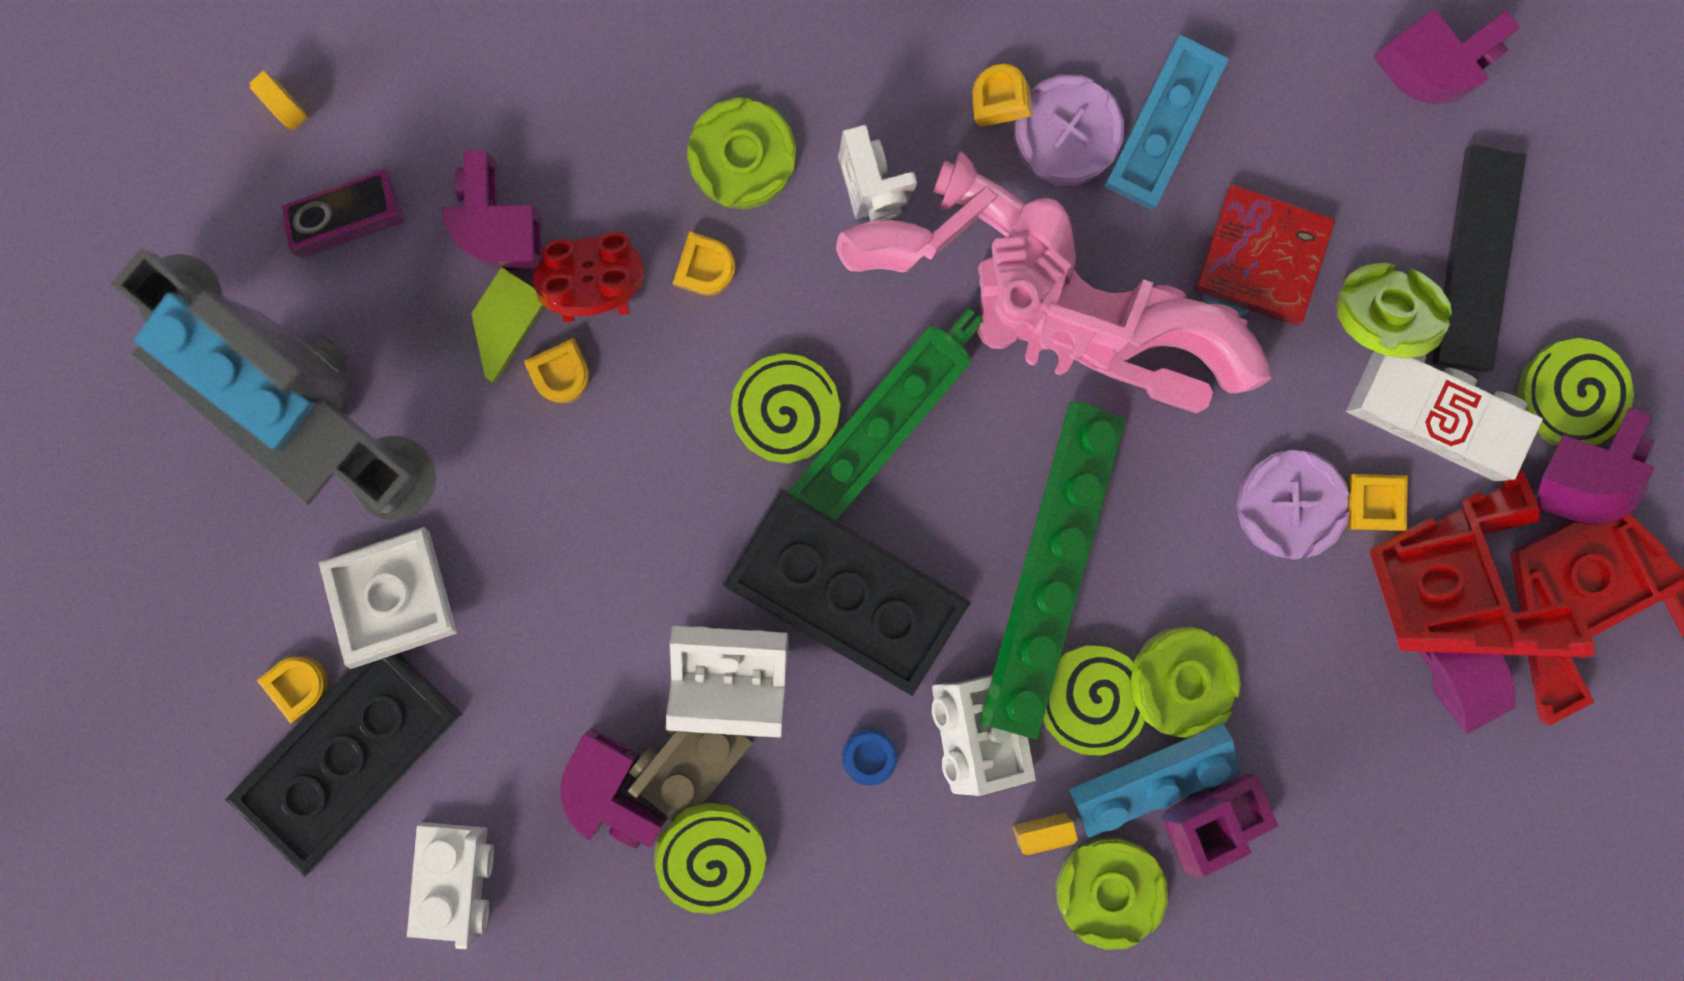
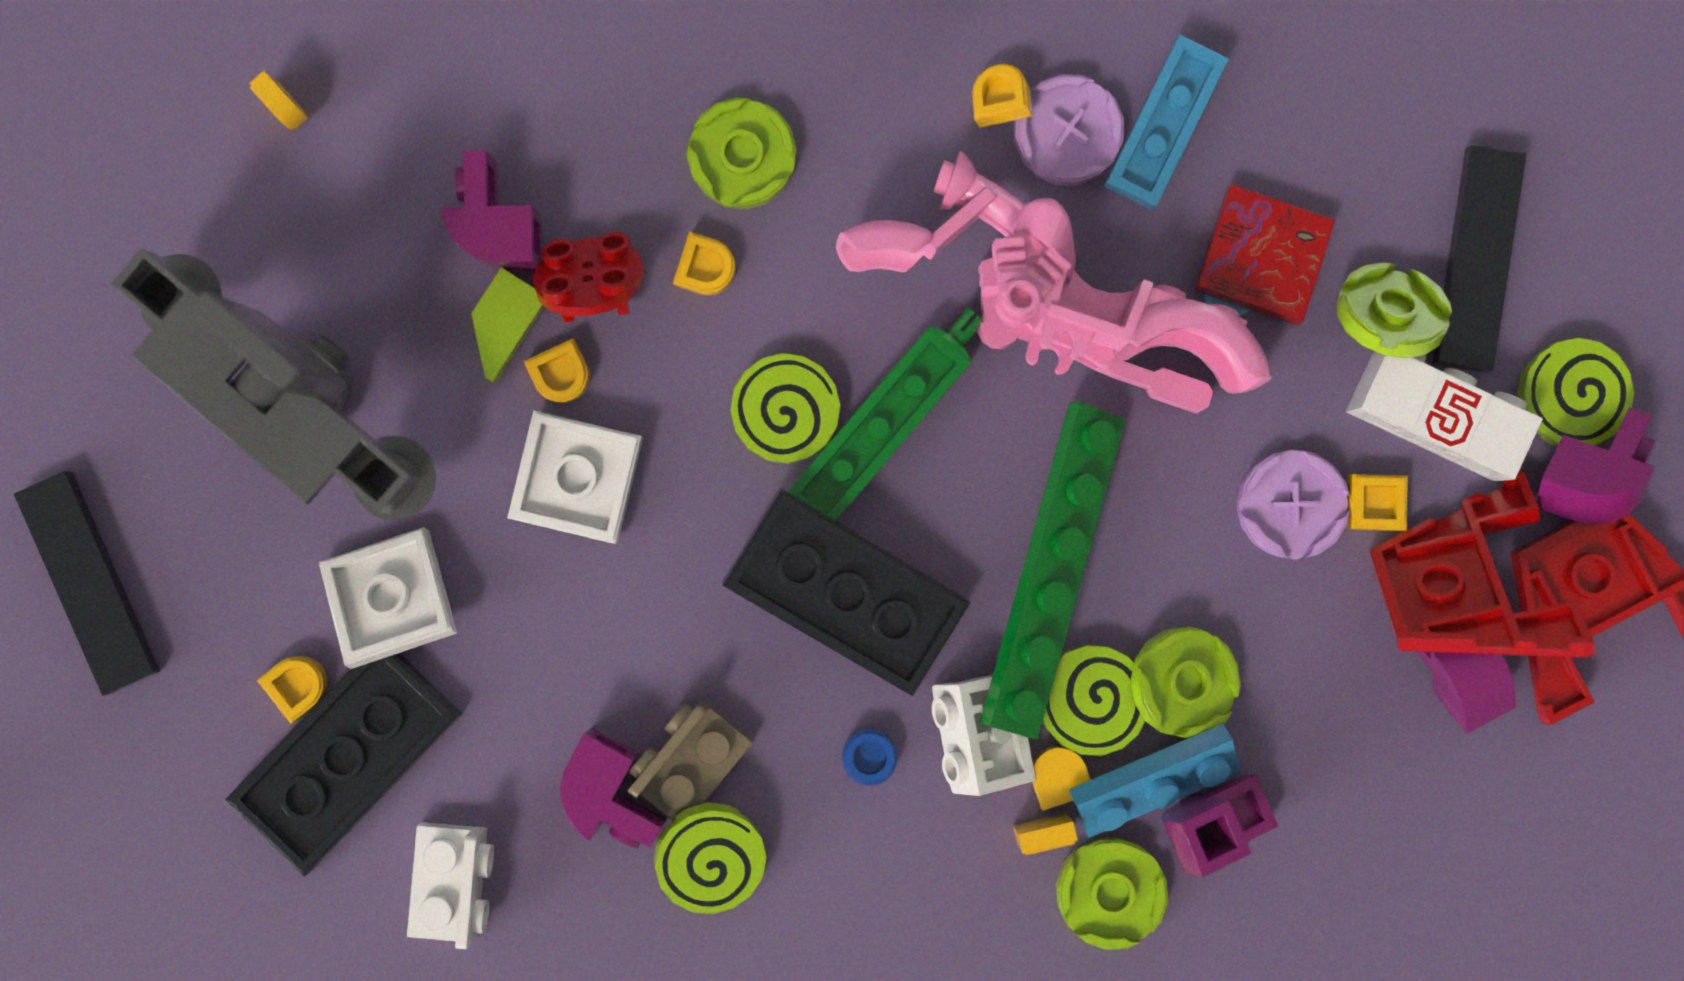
(86, 582): none -> black tile
(222, 373): dark azure plate -> none
(341, 214): slope -> none
(575, 477): none -> white plate
(727, 681): white bracket -> none
(862, 170): white bracket -> none
(1055, 773): none -> yellow tile
(1435, 65): magenta brick -> none

